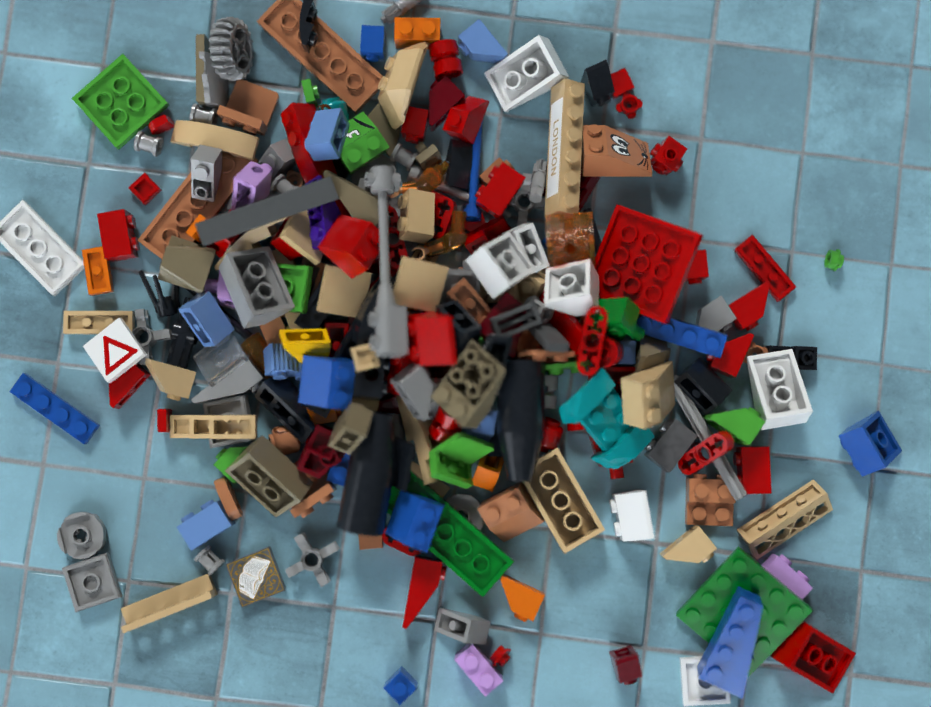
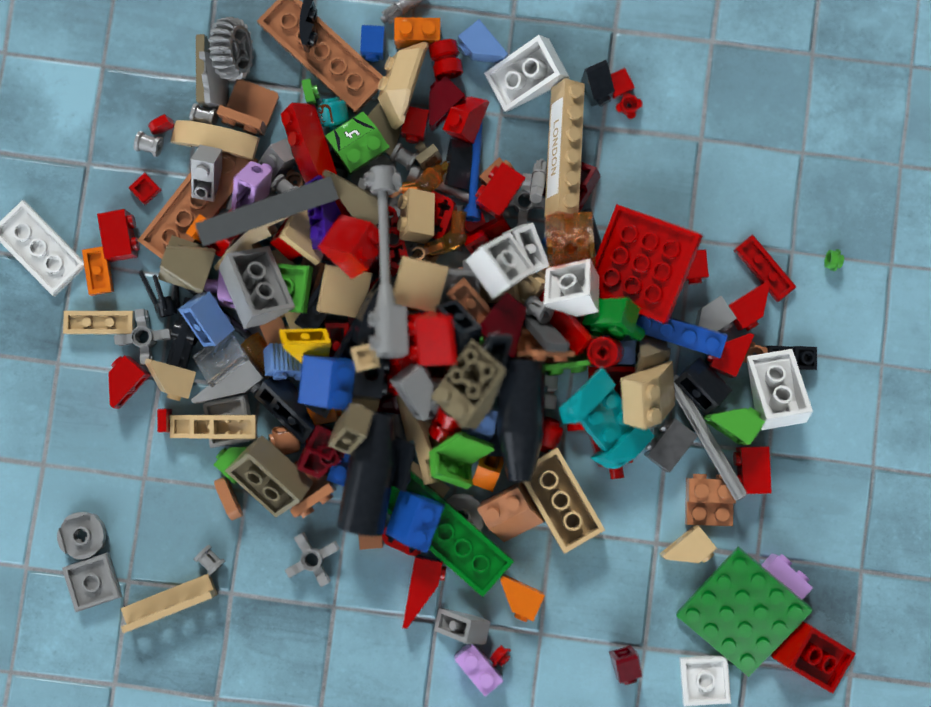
(54, 408): blue plate -> none
(114, 350): white tile -> none
(120, 101): bright green plate -> none
(204, 525): medium blue brick -> none
(255, 576): tile -> none
(327, 134): medium blue brick -> none
(400, 685): blue brick -> none
(535, 312): dark grey tile -> none
(600, 324): red beam -> none
(613, 153): nougat slope -> none
(632, 515): white slope -> none
(667, 156): red brick -> none
(714, 453): red beam -> none
(732, 644): wedge -> none
(784, 516): tan fence -> none
(870, 444): blue slope -> none

